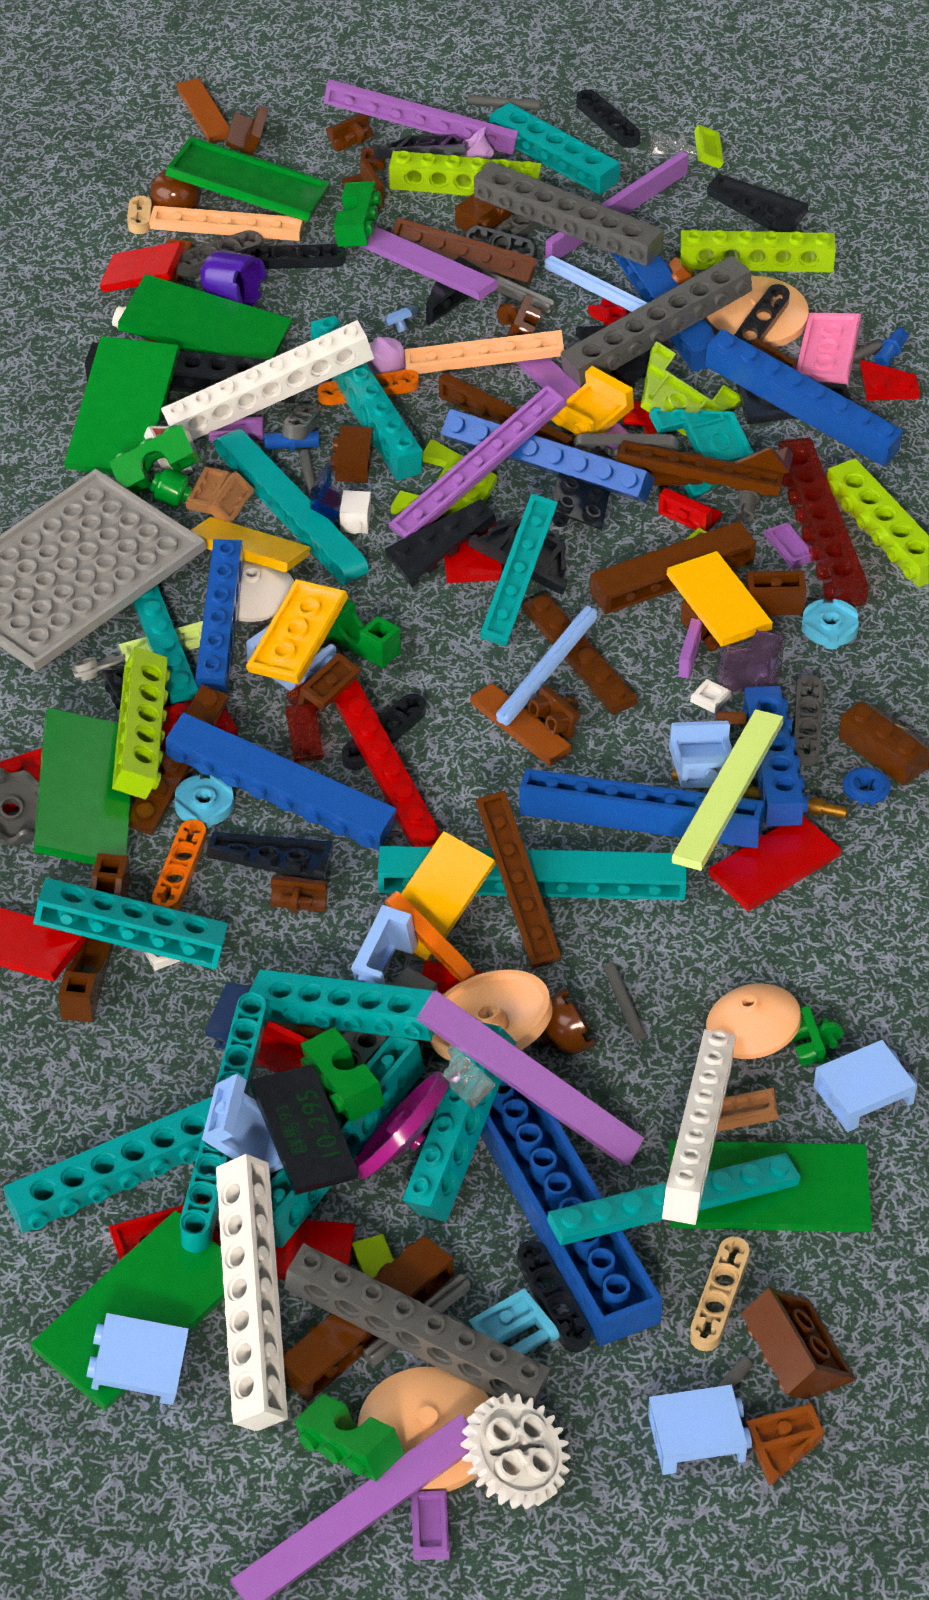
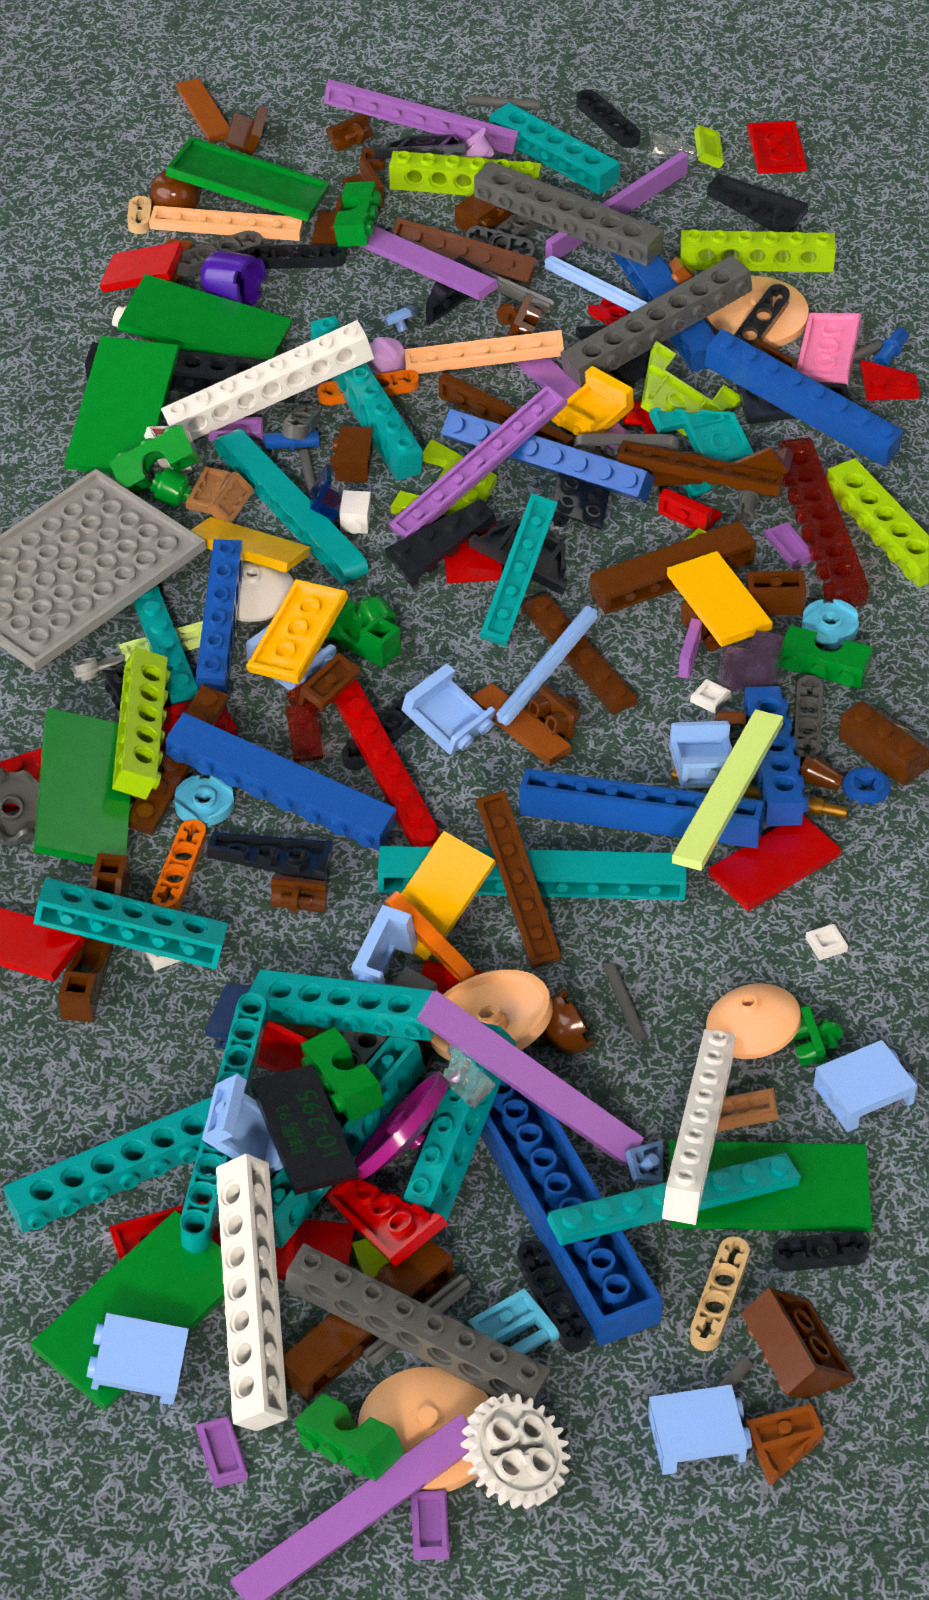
(221, 1452): none -> medium lavender tile
(324, 228): none -> reddish brown panel
(371, 607): none -> green head
(384, 1219): none -> red wing
(447, 711): none -> light blue panel
(646, 1163): none -> medium blue piece
(776, 147): none -> red tile
(820, 773): none -> reddish brown cone
(826, 941): none -> white tile
(829, 1241): none -> black beam
(845, 666): none -> green arch

